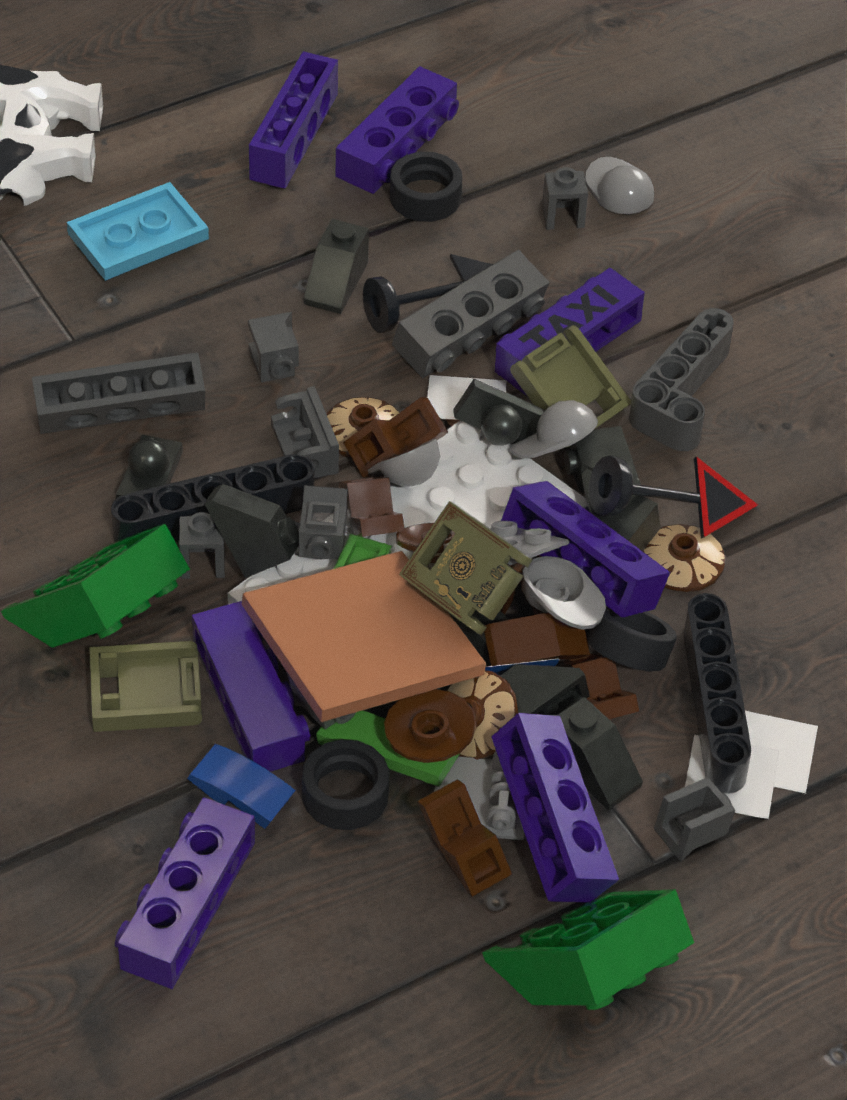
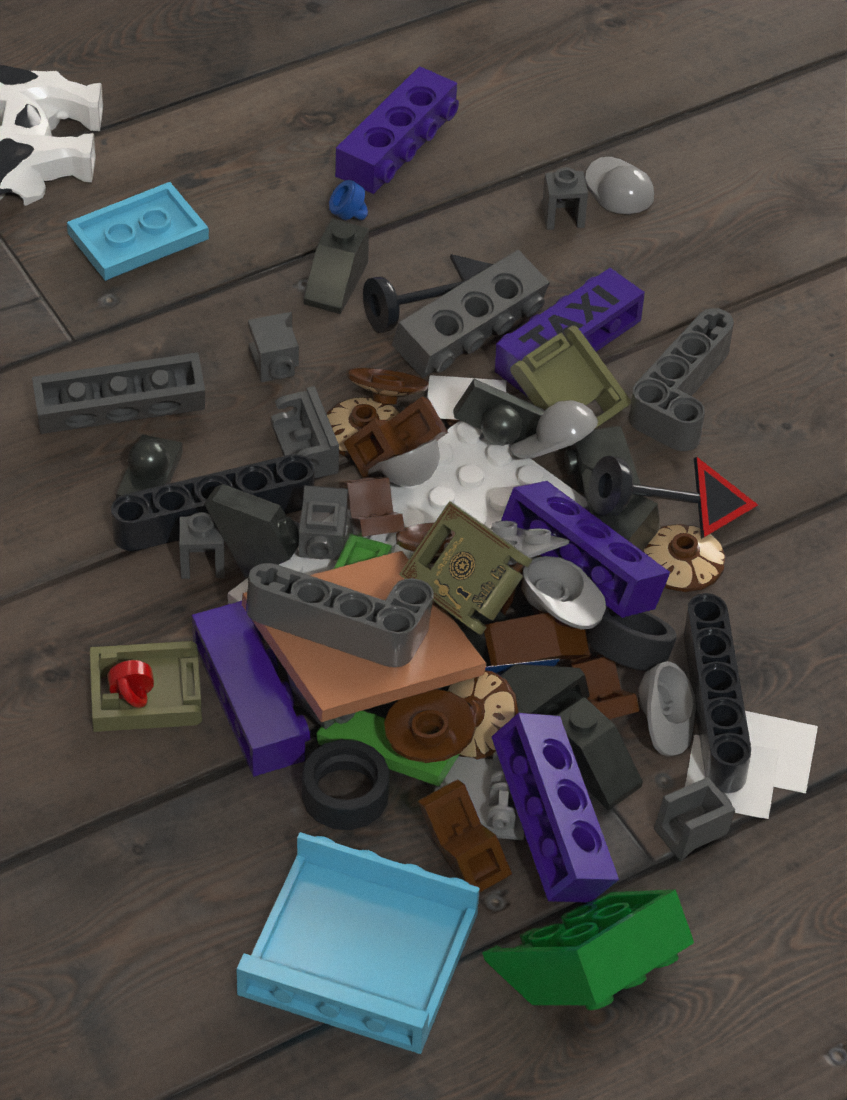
(102, 589): green wedge -> none
(132, 681): none -> red tile
(164, 952): dark purple brick -> none
(247, 785): blue slope -> none
(293, 120): dark purple brick -> none
(342, 617): none -> dark grey beam
(348, 201): none -> blue tile
(360, 943): none -> medium azure panel
(387, 383): none -> reddish brown dish
(425, 206): black tyre -> none
(669, 707): none -> light grey cap

